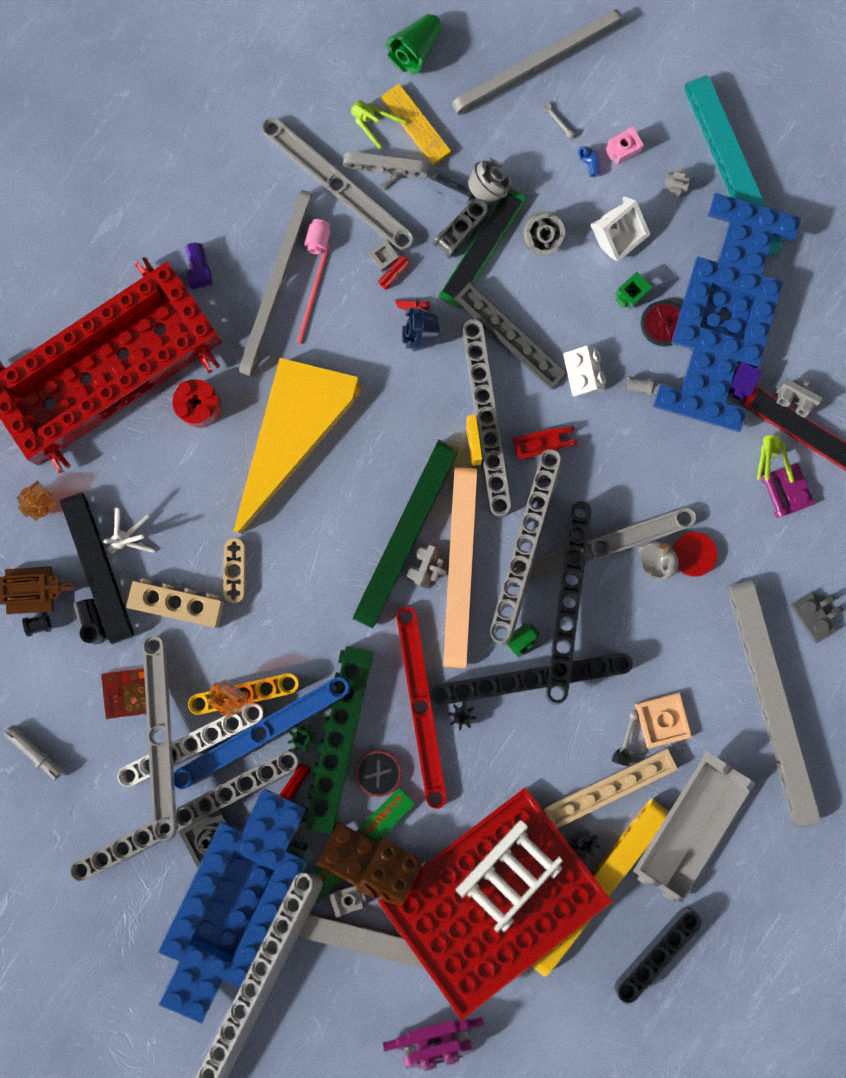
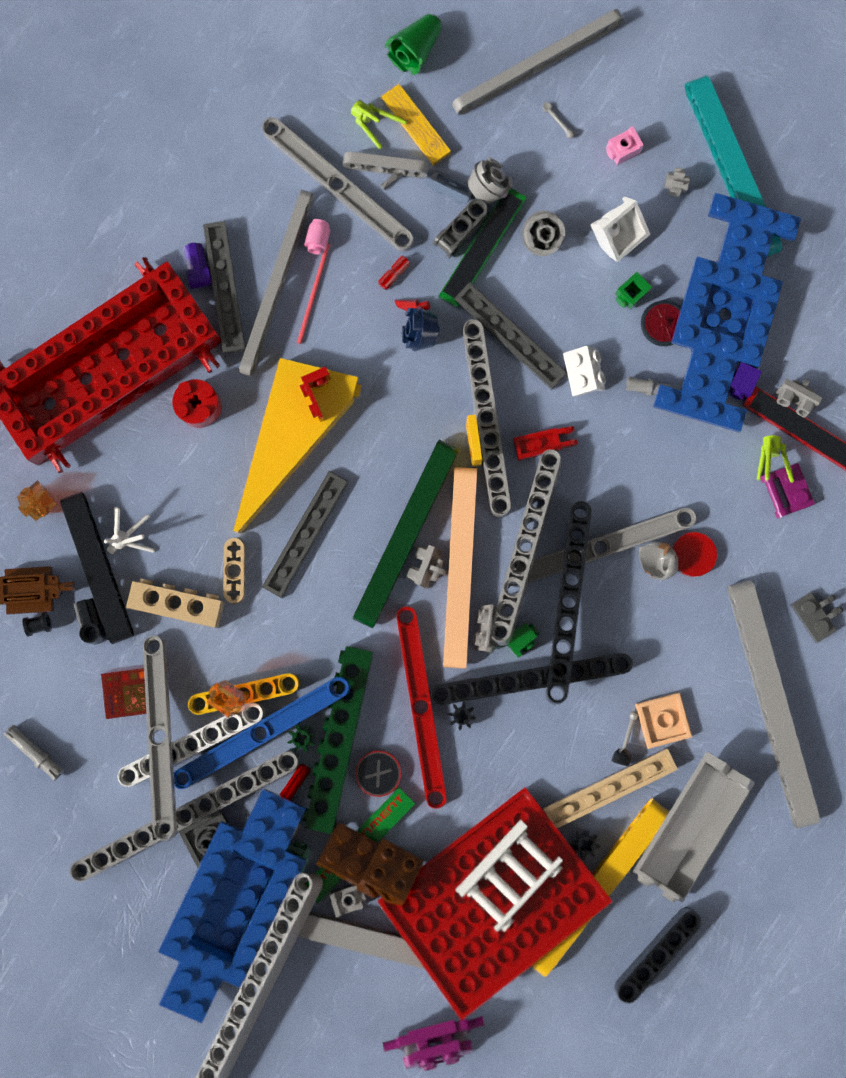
(224, 287): none -> dark grey plate
(305, 534): none -> dark grey tile
(314, 379): none -> red bracket
(383, 255): light grey tile -> none
(482, 638): none -> light grey hinge
(591, 158): blue arm -> none

